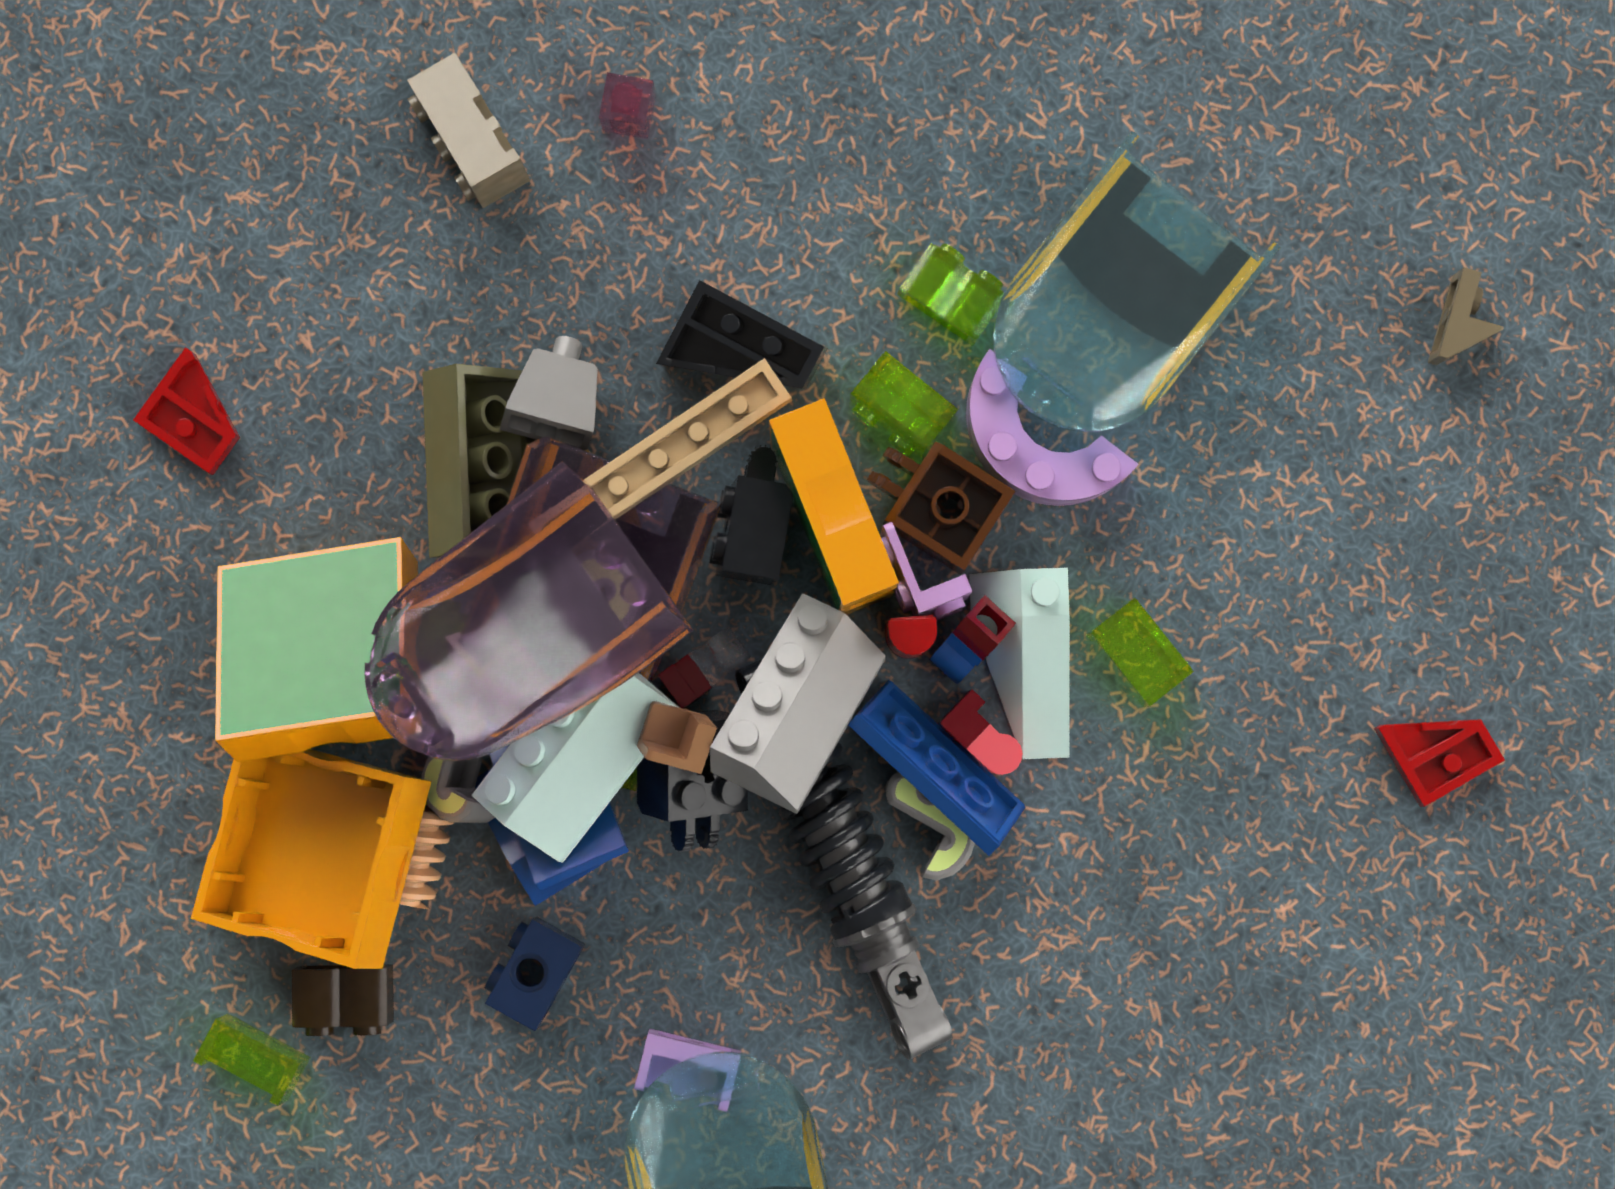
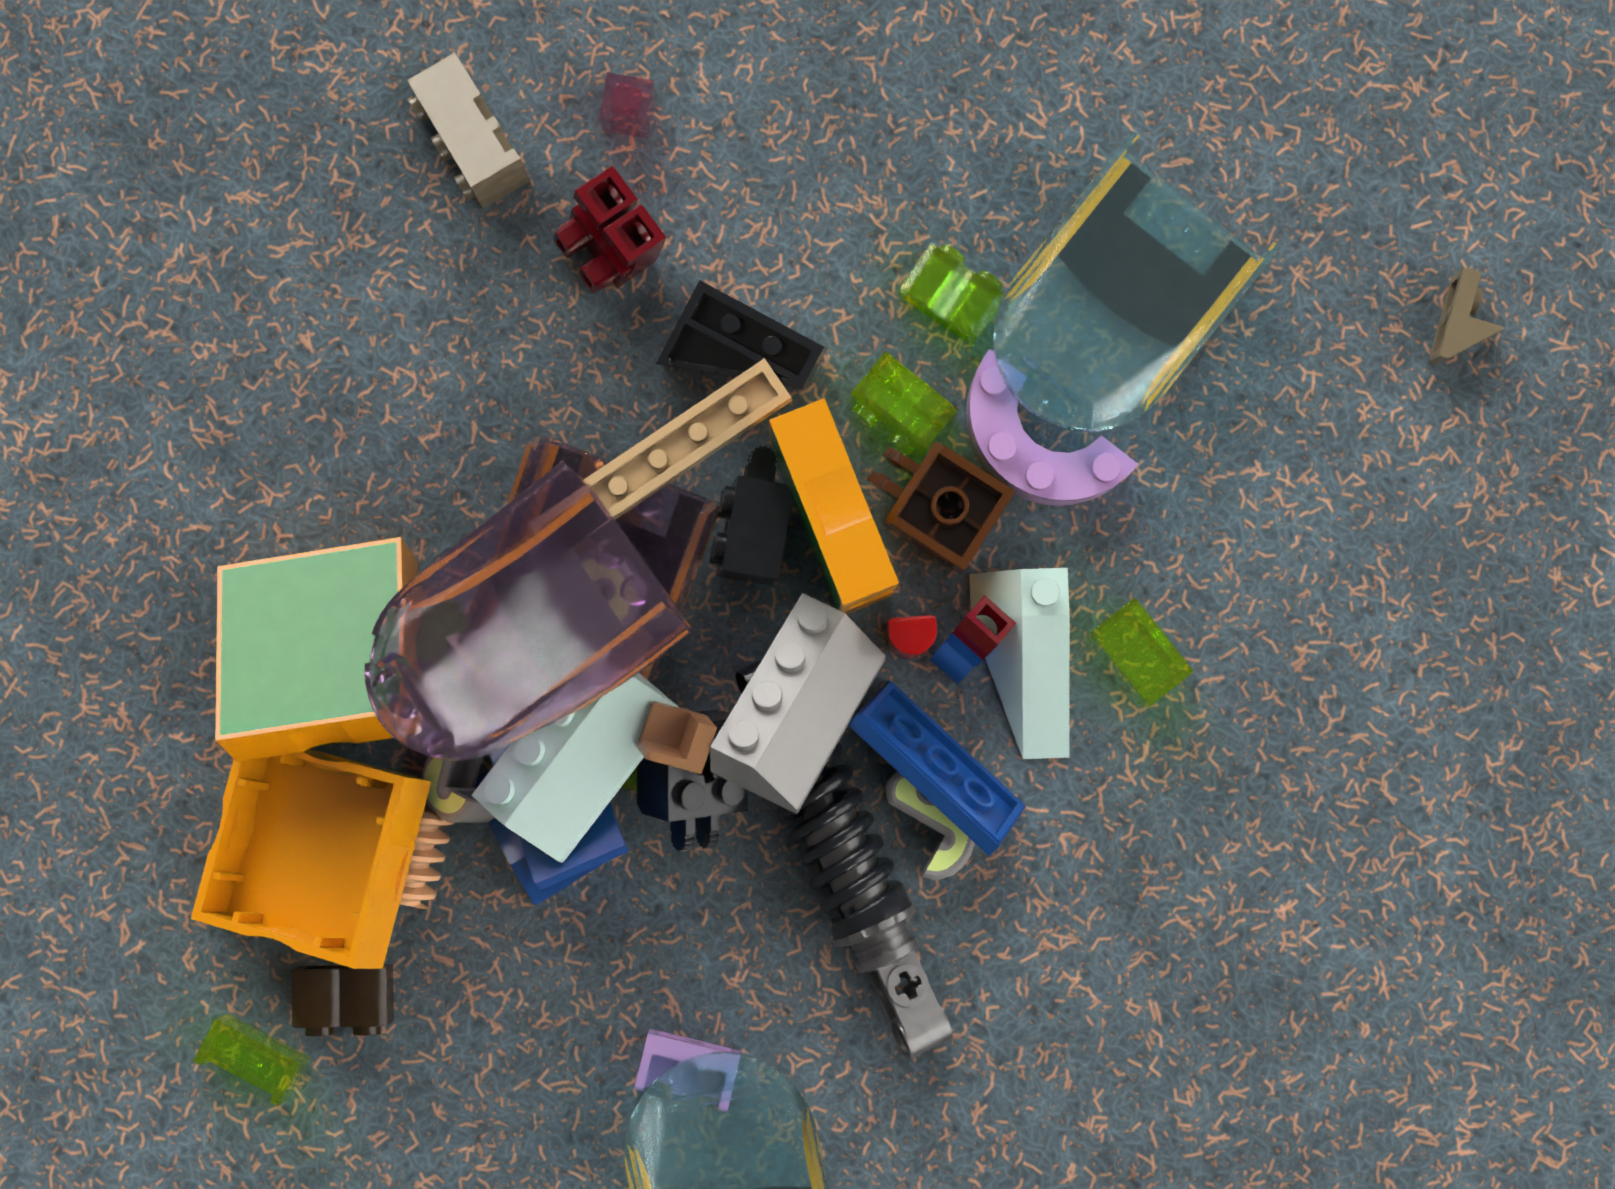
(189, 414): red wing -> none
(466, 453): olive slope -> none
(531, 1001): dark blue brick -> none
(554, 396): light grey torso -> none
(612, 229): none -> dark red hips
(704, 668): leg -> none
(941, 599): lavender bracket -> none
(991, 749): leg -> none
(1439, 755): red wing -> none

